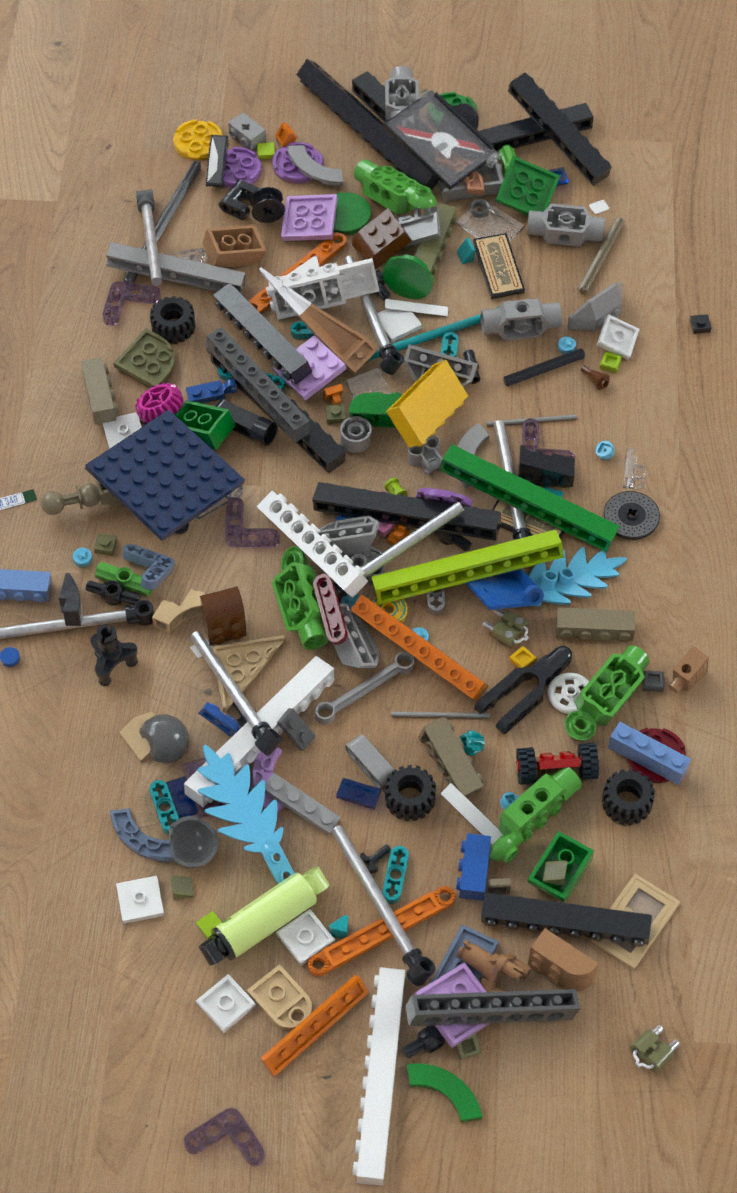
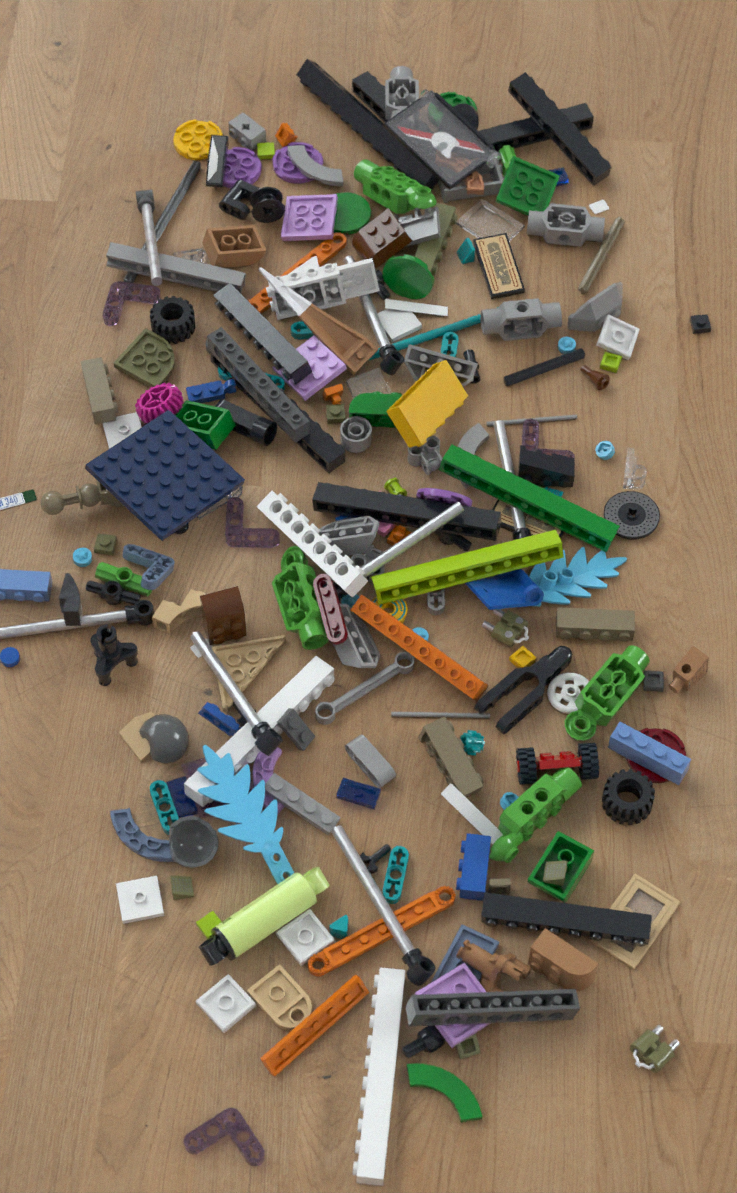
(410, 778): black tyre -> none
(479, 202): dark grey piece -> none

